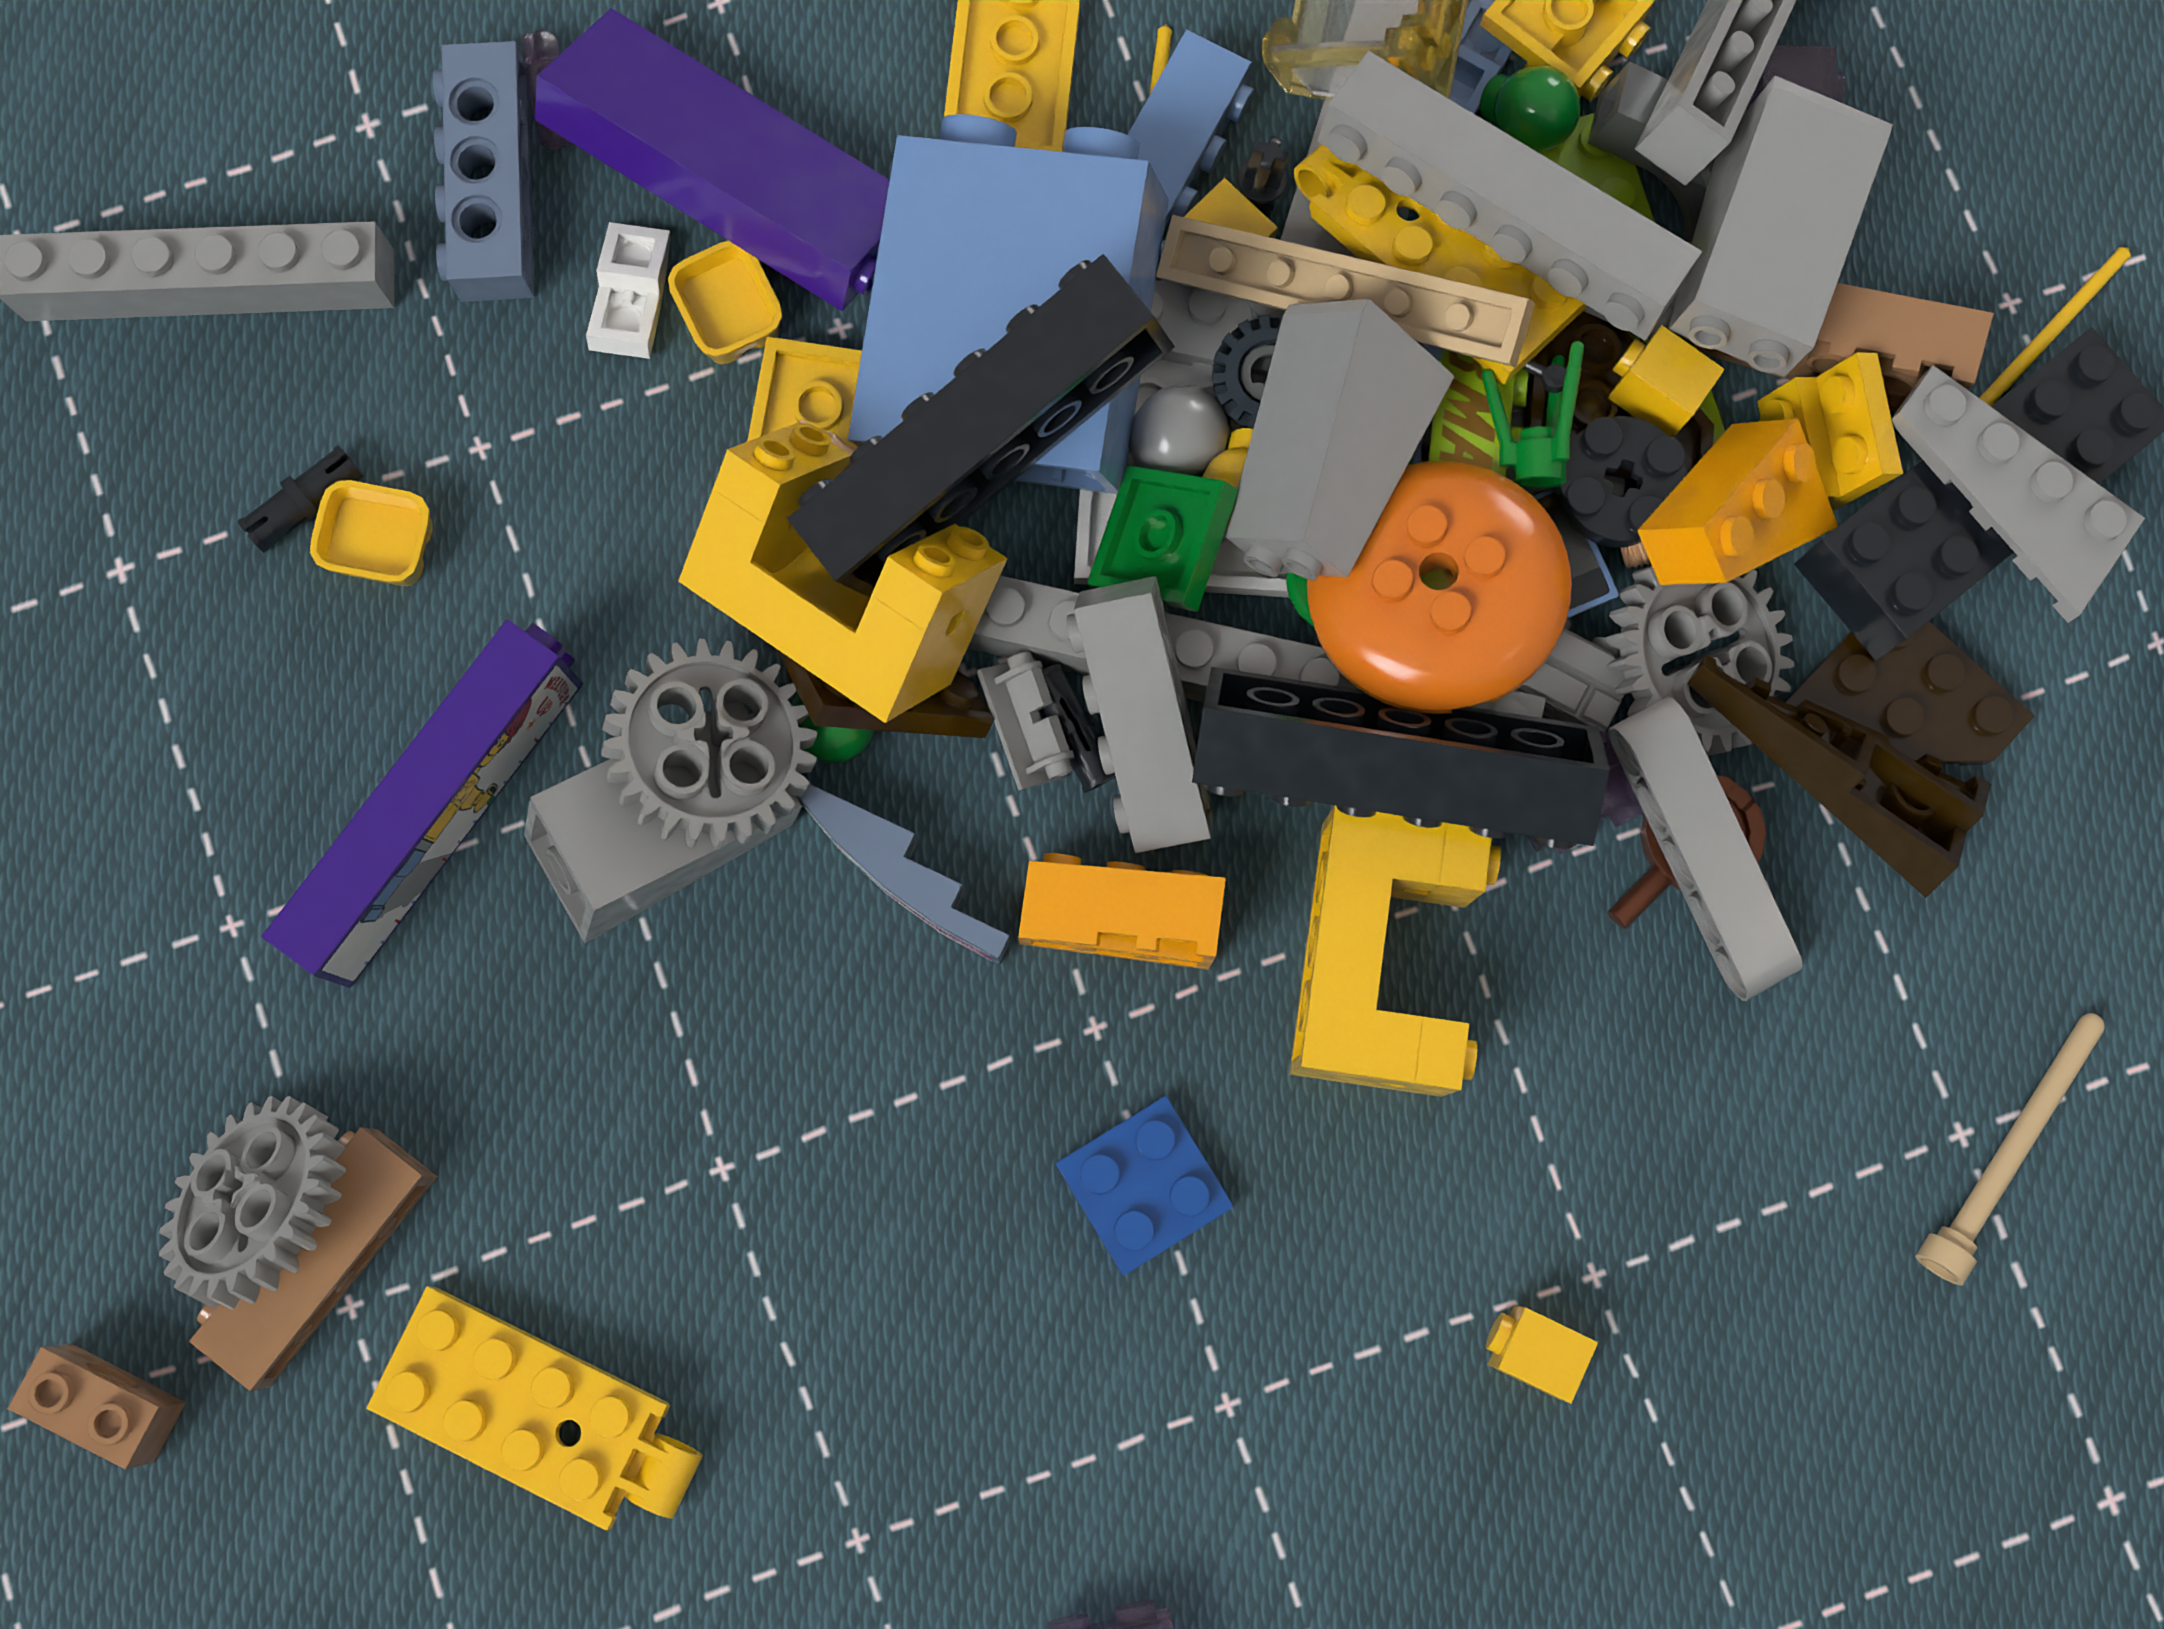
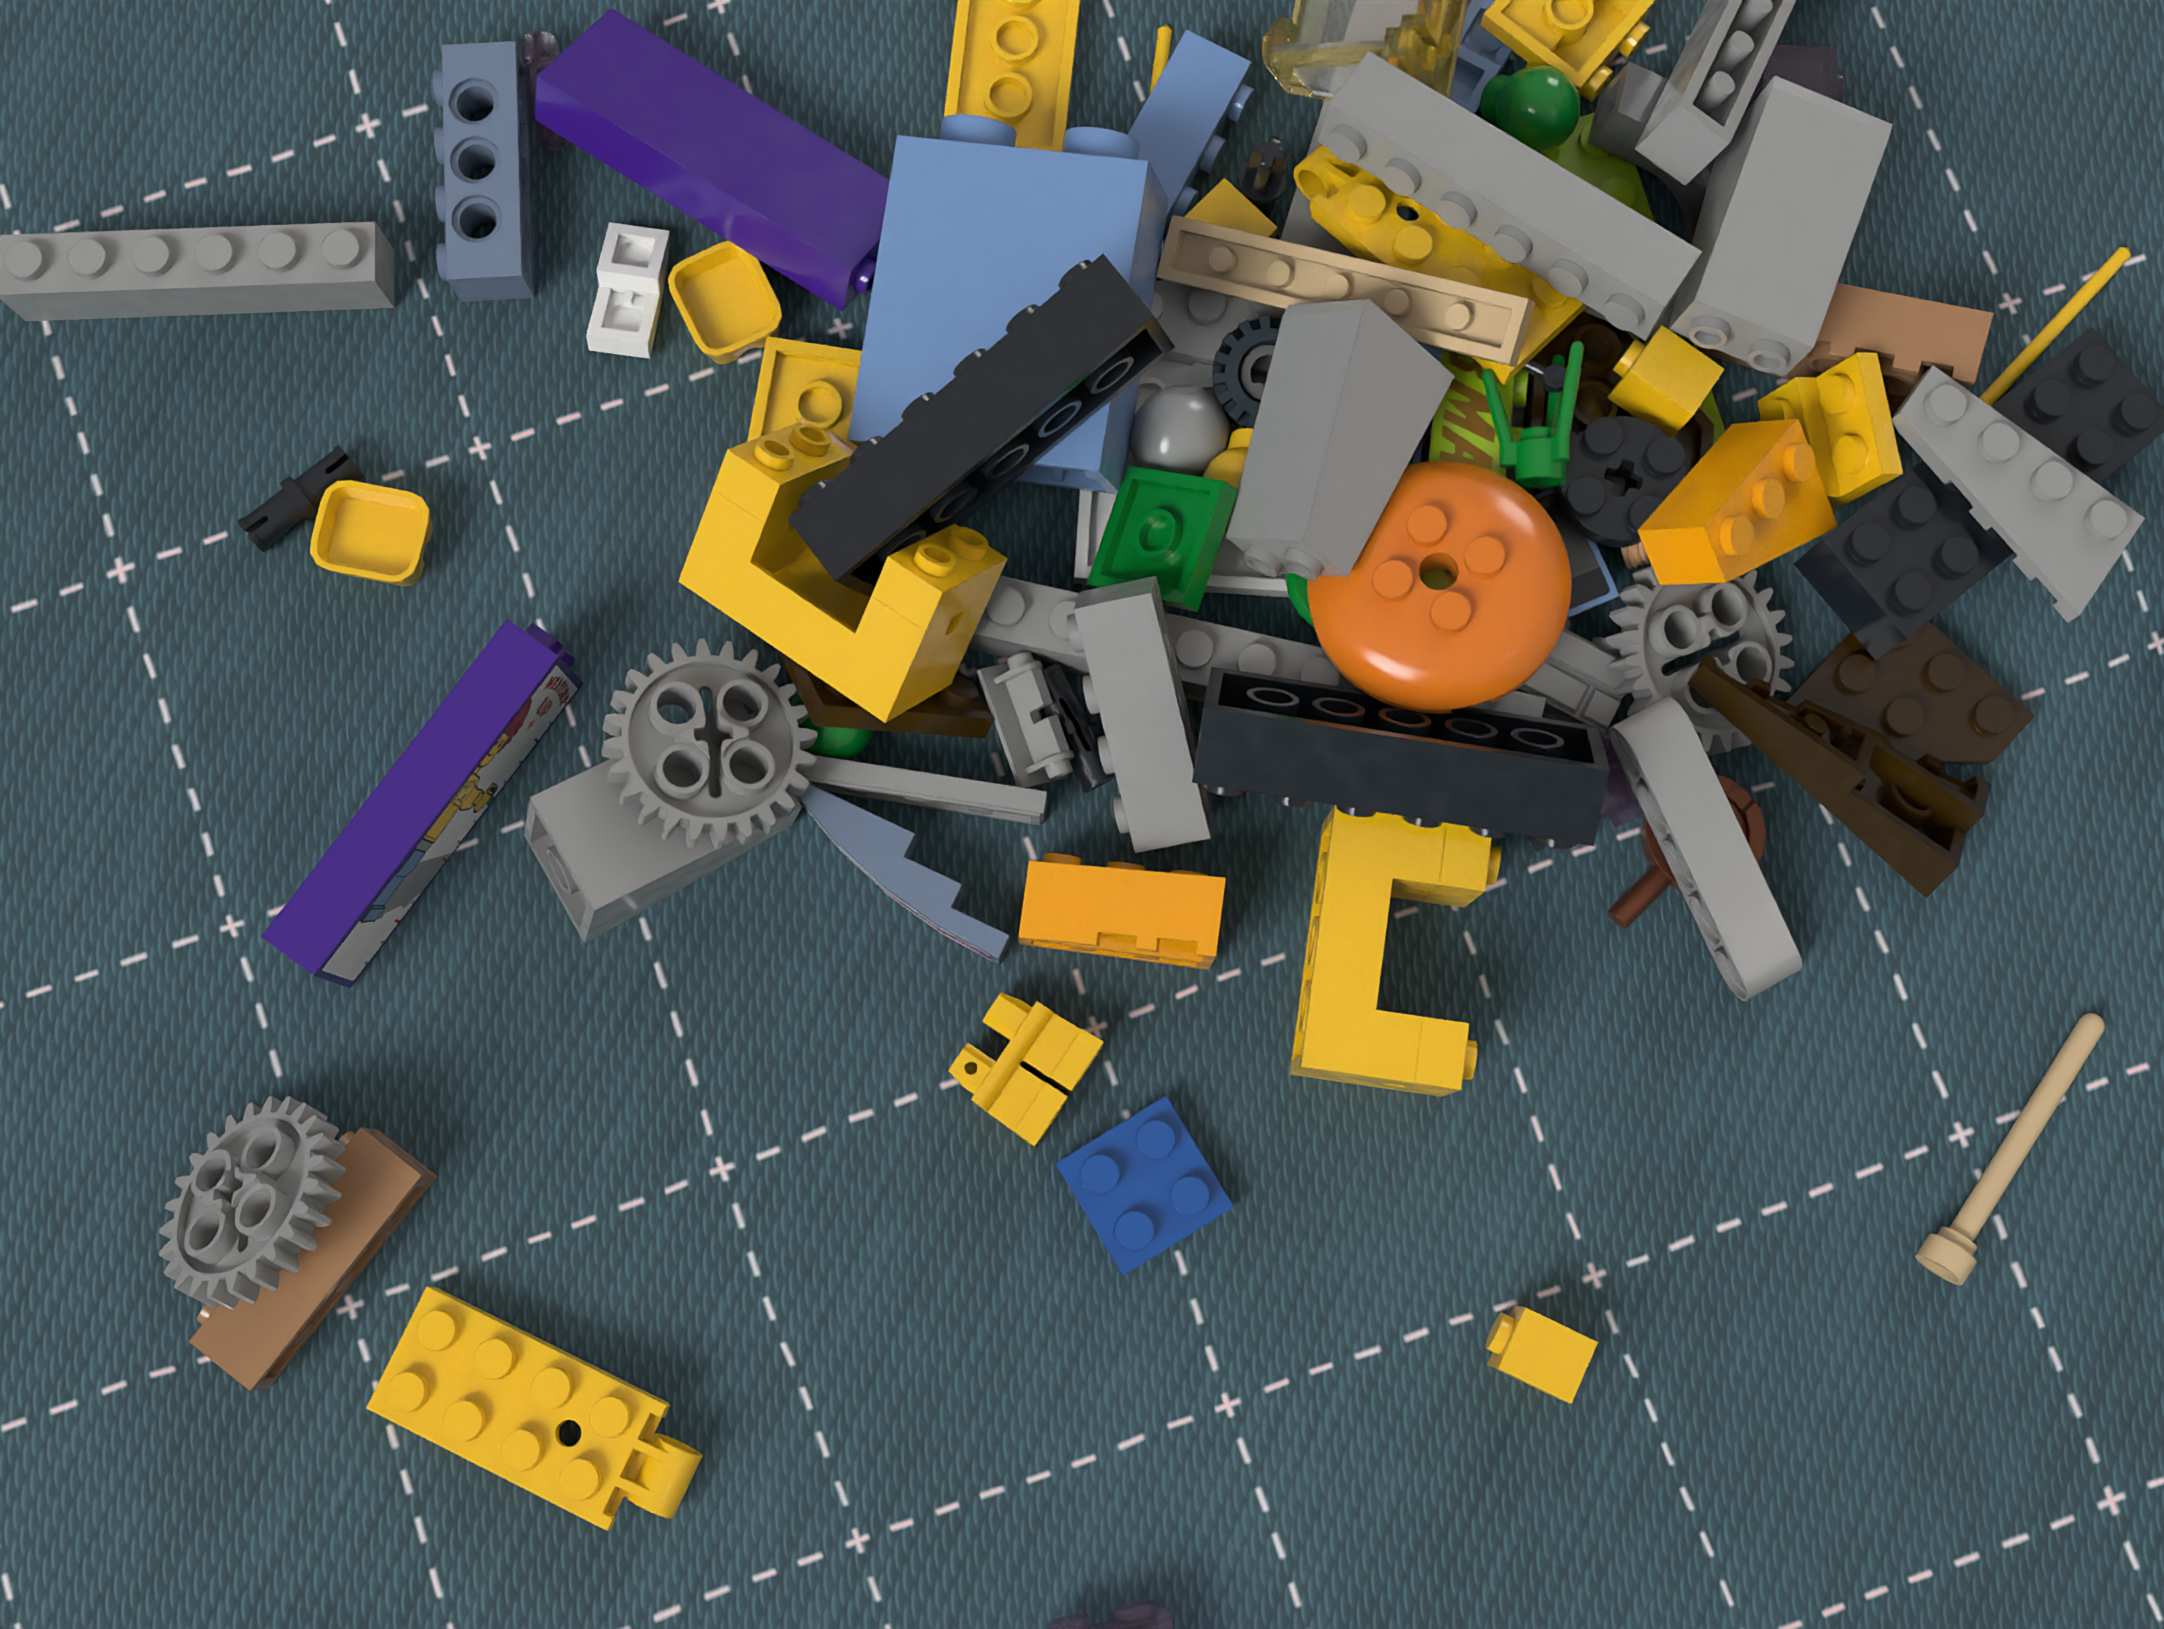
(96, 1405): medium nougat brick -> none
(928, 790): none -> light grey tile
(1041, 1042): none -> yellow hips

